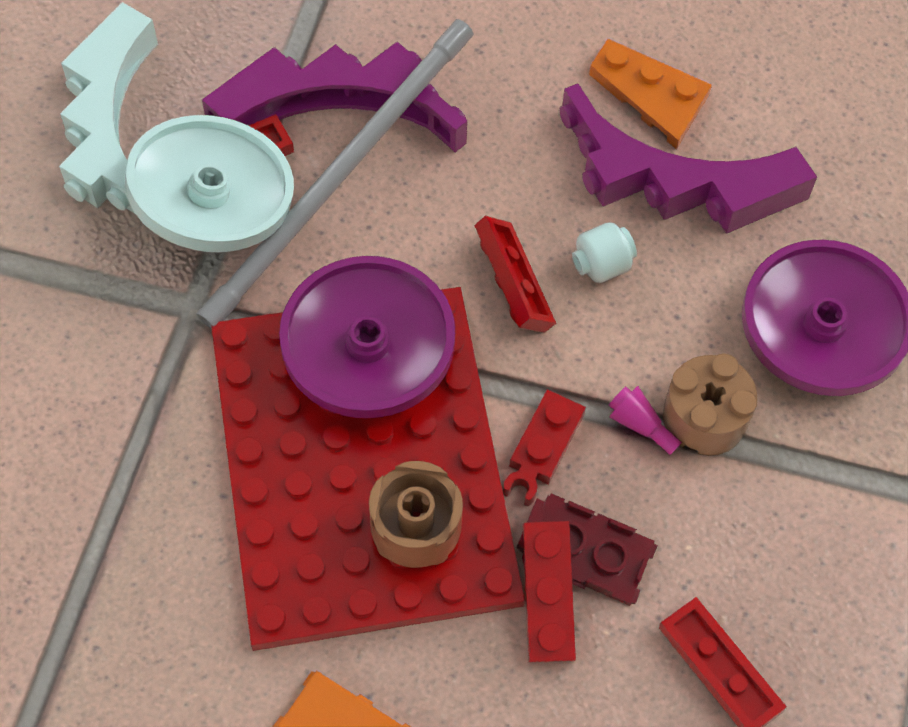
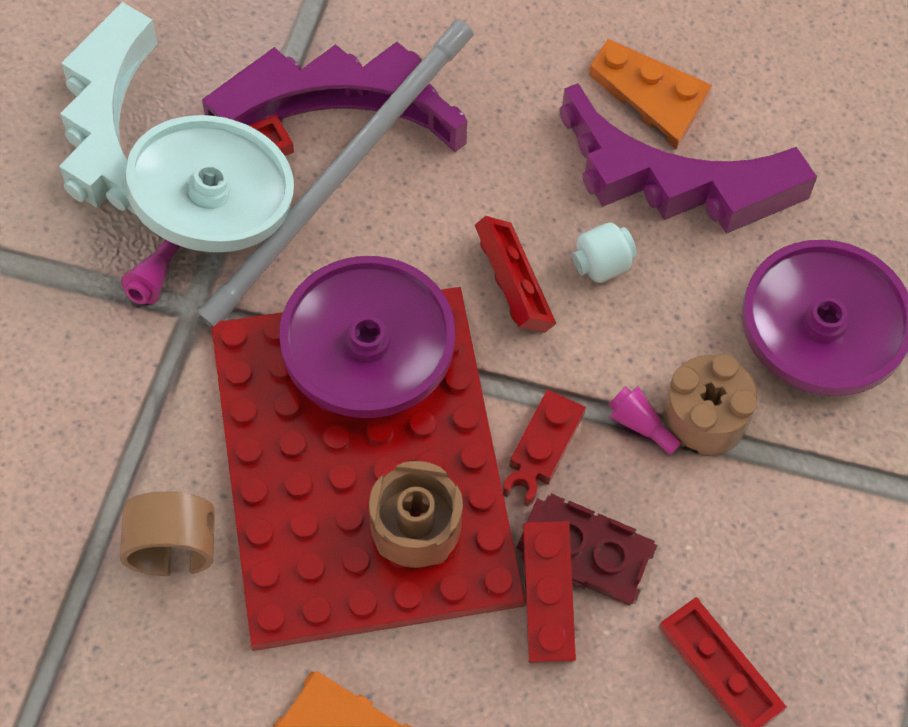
(147, 278): none -> dark pink cone
(162, 521): none -> medium nougat piece

